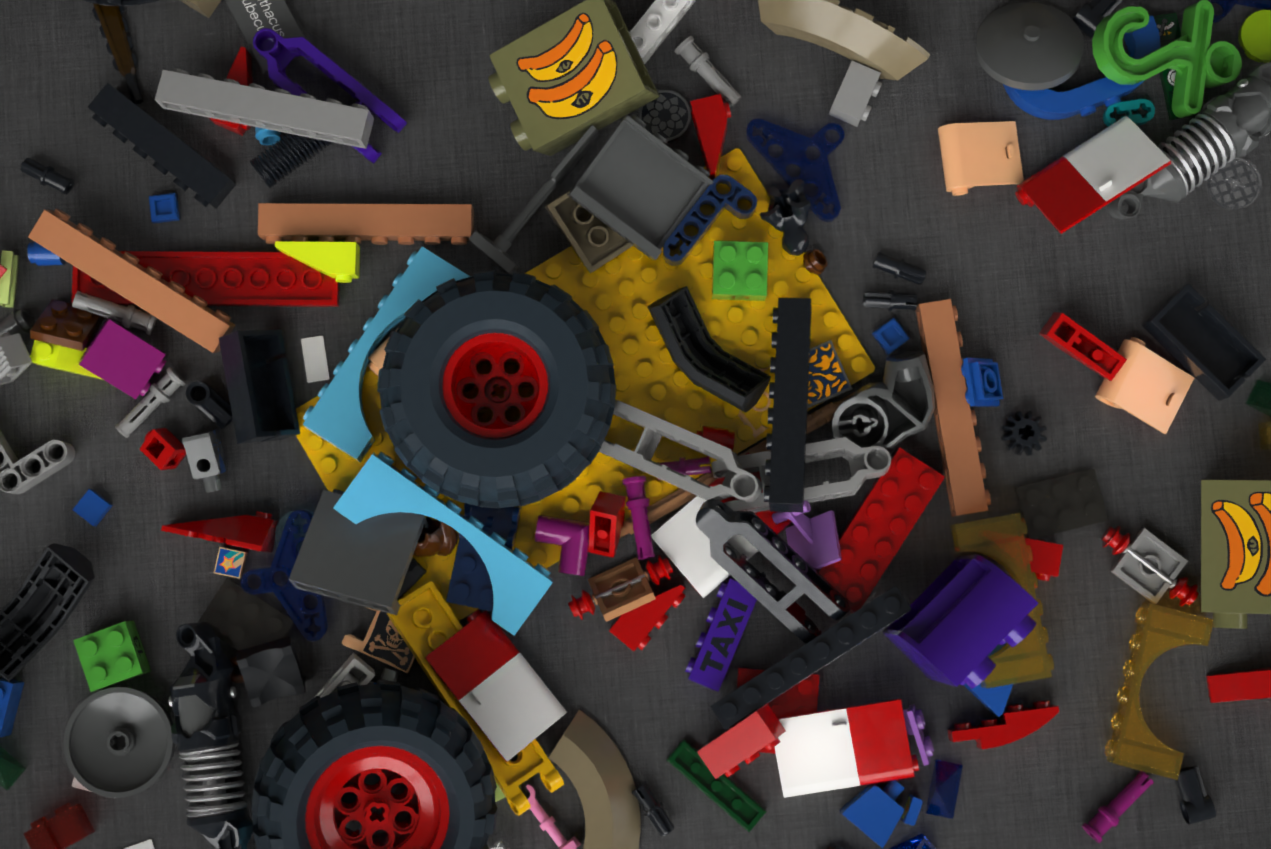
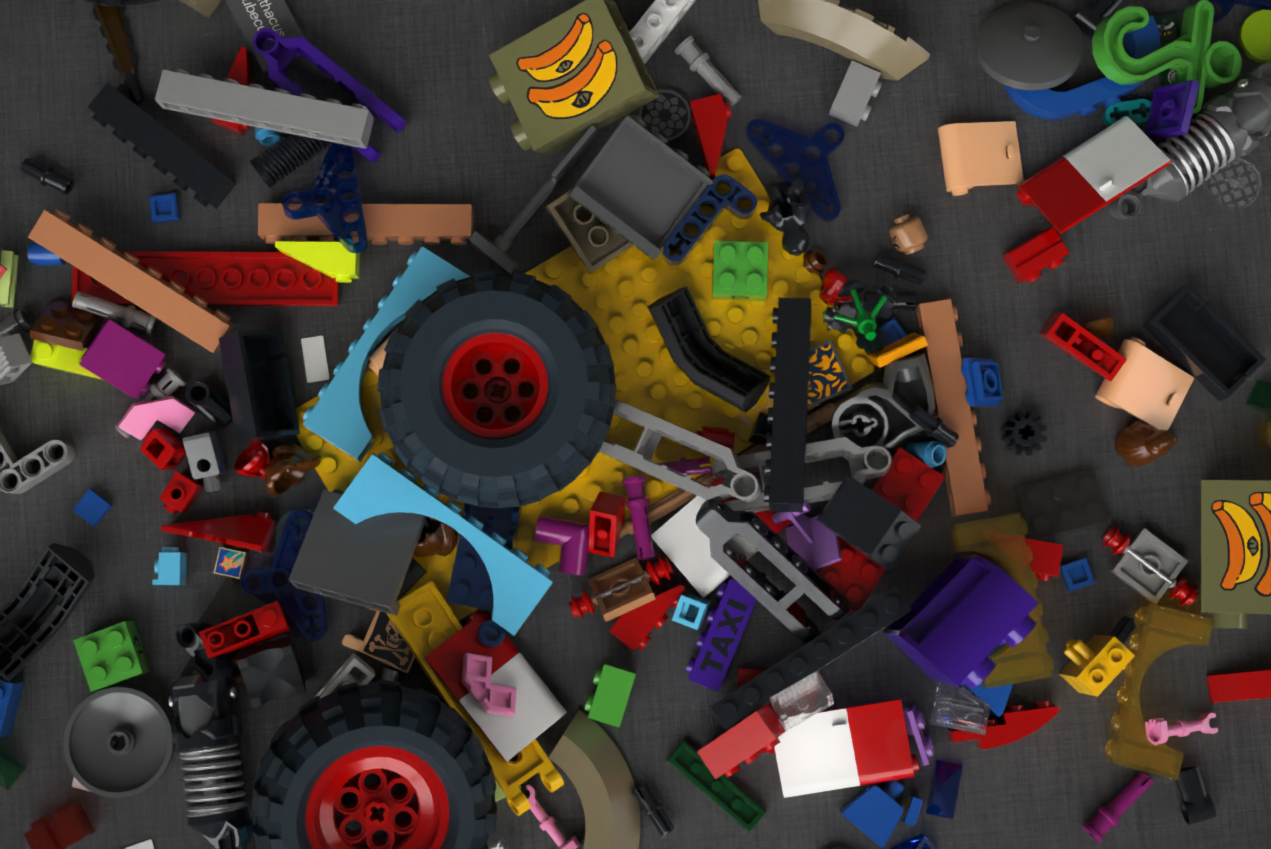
(144, 414): none -> bright pink tile
(170, 567): none -> medium azure brick
(190, 491): none -> red brick
(245, 630): none -> red slope
(253, 460): none -> red piece
(288, 467): none -> reddish brown hair
(336, 209): none -> clear blue beam
(477, 680): none -> bright pink tile
(490, 634): none -> dark blue tile
(611, 694): none -> bright green brick
(691, 611): none -> medium azure brick
(760, 429): none -> black slope
(802, 700): none -> clear panel
(831, 285): none -> red piece
(868, 523): none -> black slope
(878, 304): none -> black plant
(898, 349): none -> light orange tile
(908, 234): none -> medium nougat head
(928, 452): none -> dark azure cone
(934, 427): none -> black axle
(959, 710): none -> clear wing
(1035, 255): none -> red brick
(1076, 574): none -> blue tile
(1098, 660): none -> yellow piece
(1100, 328): none -> clear orange slope
(1143, 443): none -> reddish brown hair
(1159, 731): none -> bright pink piece
(1171, 110): none -> dark purple tile

